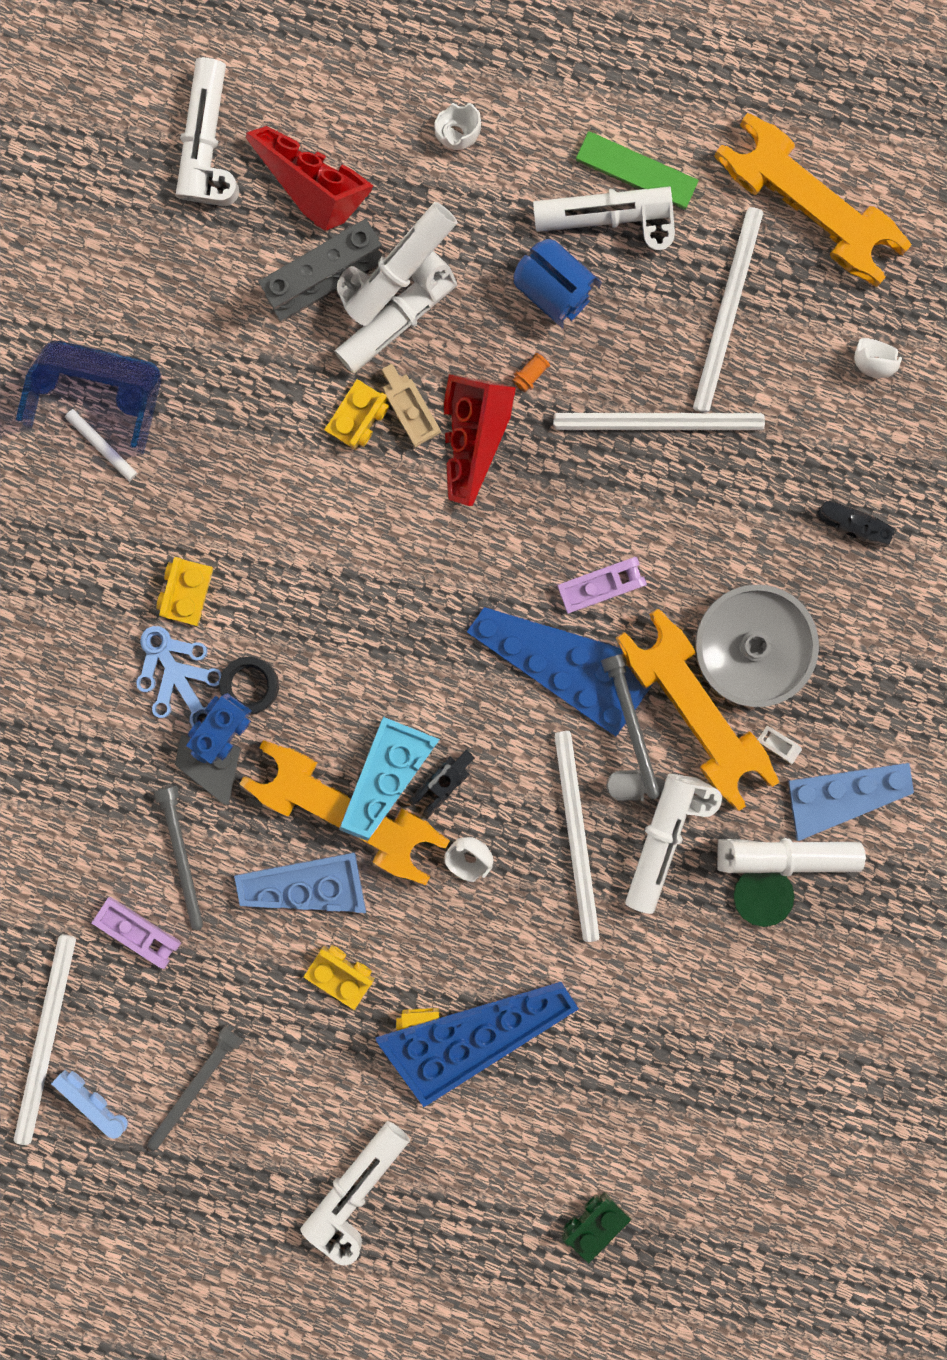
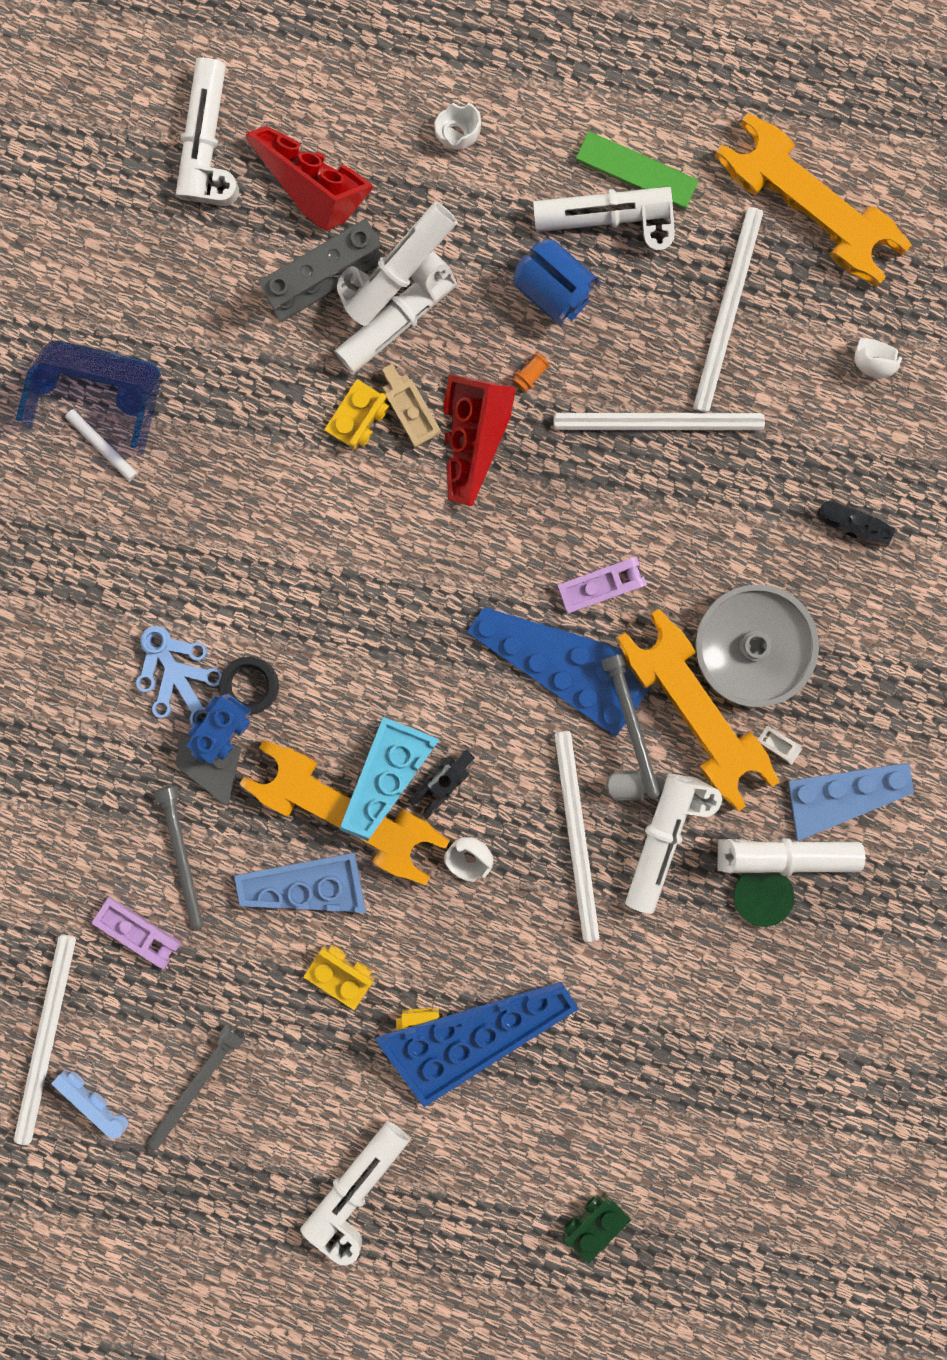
(184, 591): yellow bracket -> none

